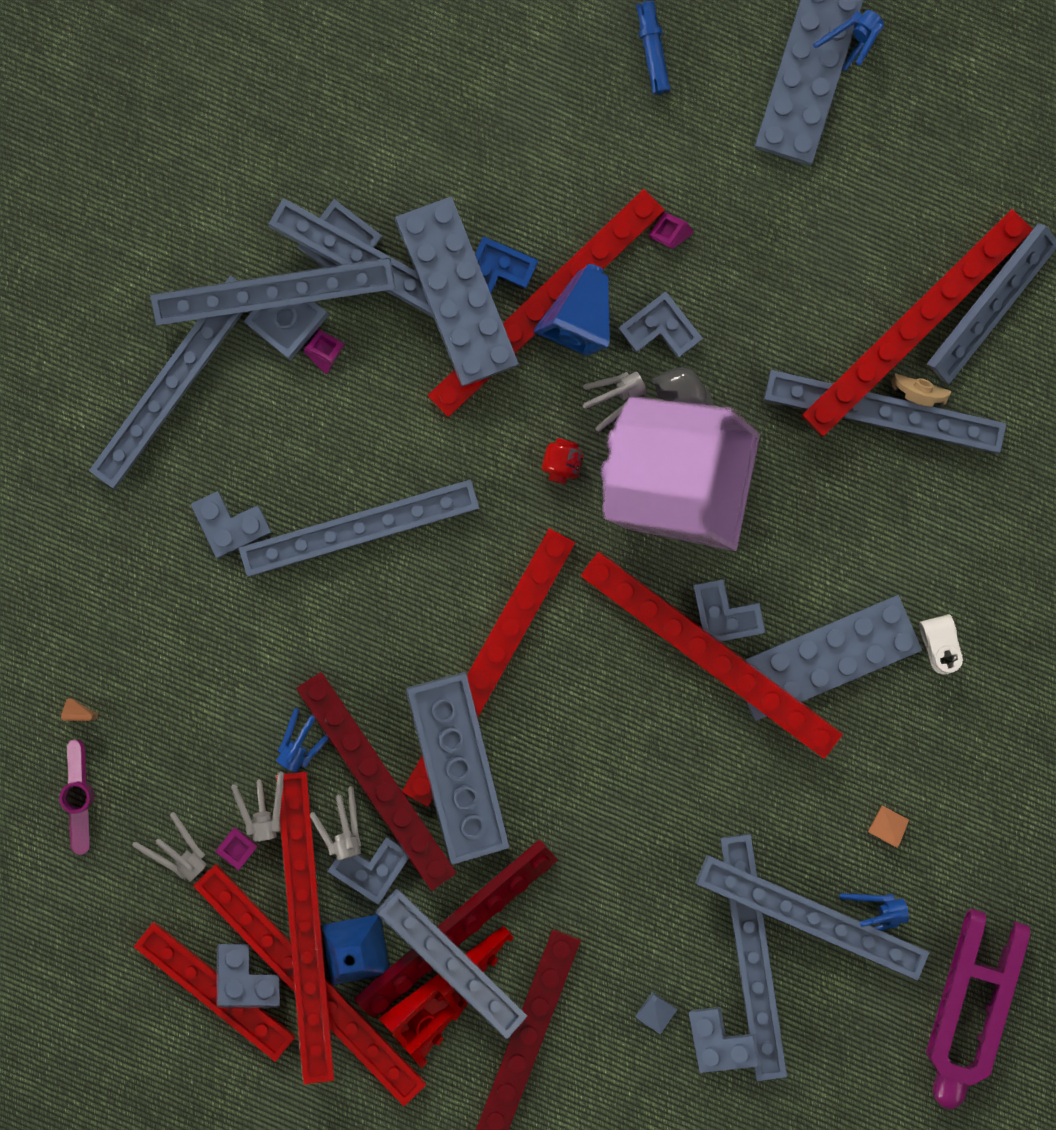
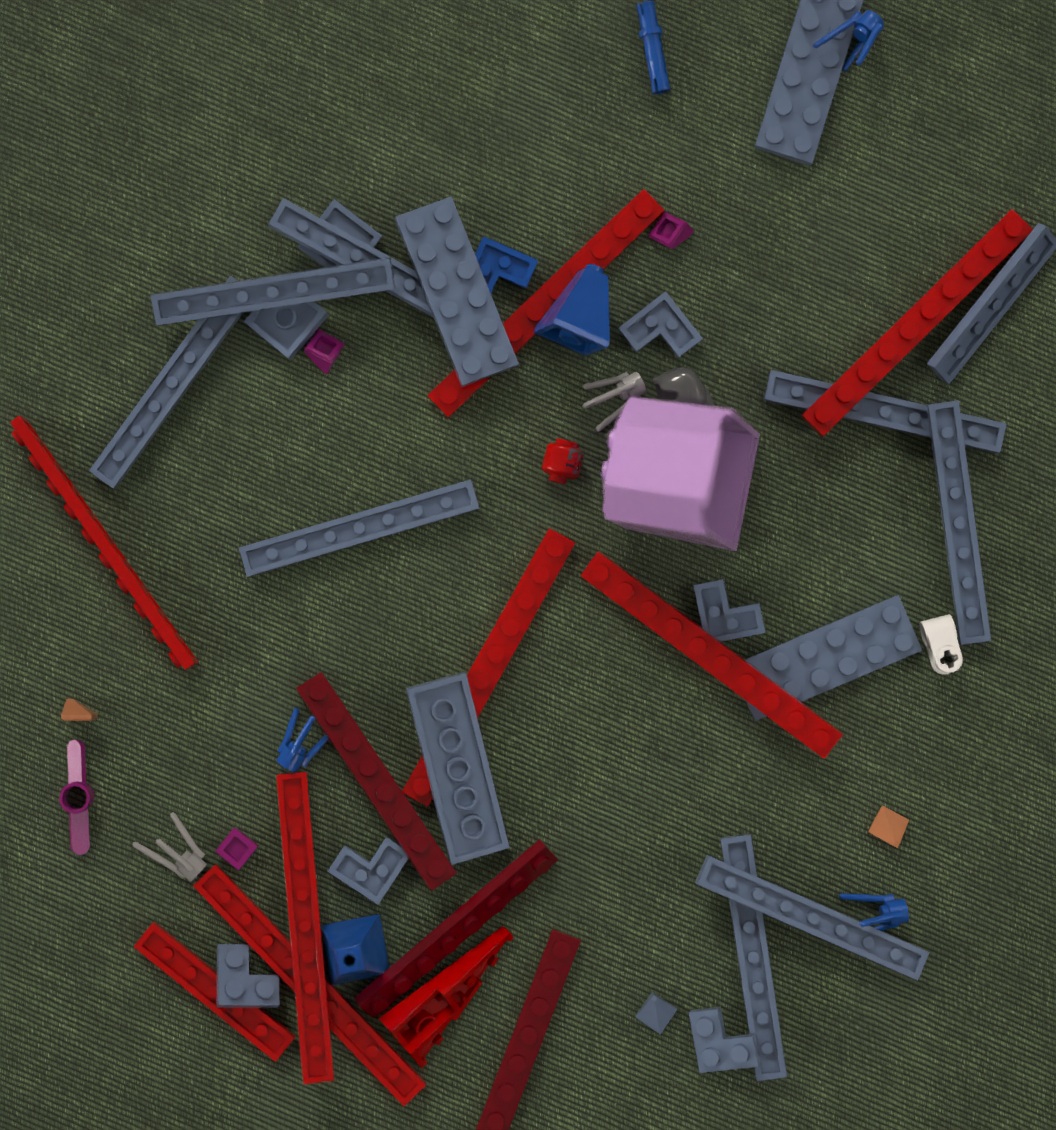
(95, 533): none -> red plate
(227, 532): sand blue plate -> none
(262, 826): light grey plant -> none
(347, 843): light grey plant -> none
(451, 963): sand blue plate -> none
(920, 390): tan plate -> none
(953, 1080): magenta piece -> none
(958, 522): none -> sand blue plate

